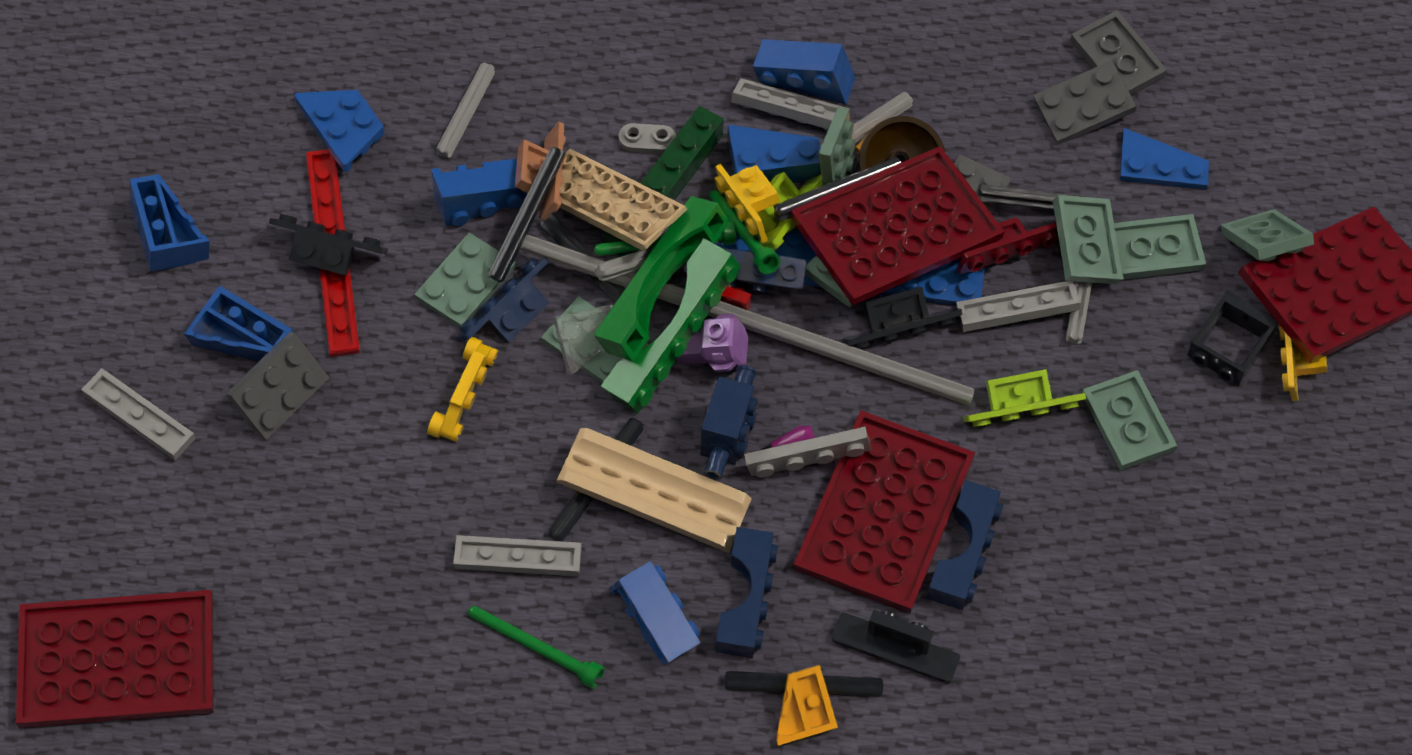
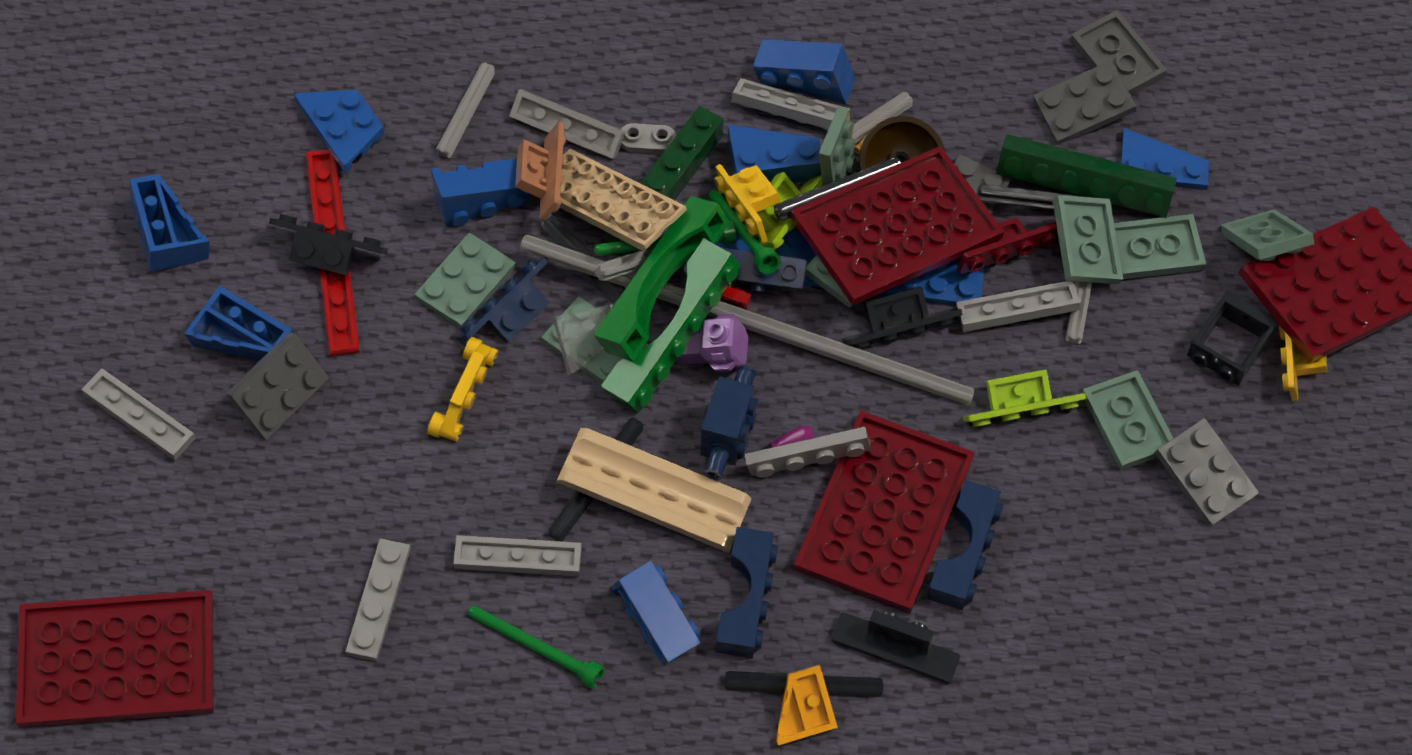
(378, 600): none -> light grey plate
(526, 214): black axle -> none
(577, 126): none -> light grey plate
(1086, 175): none -> dark green brick
(1206, 472): none -> dark grey plate

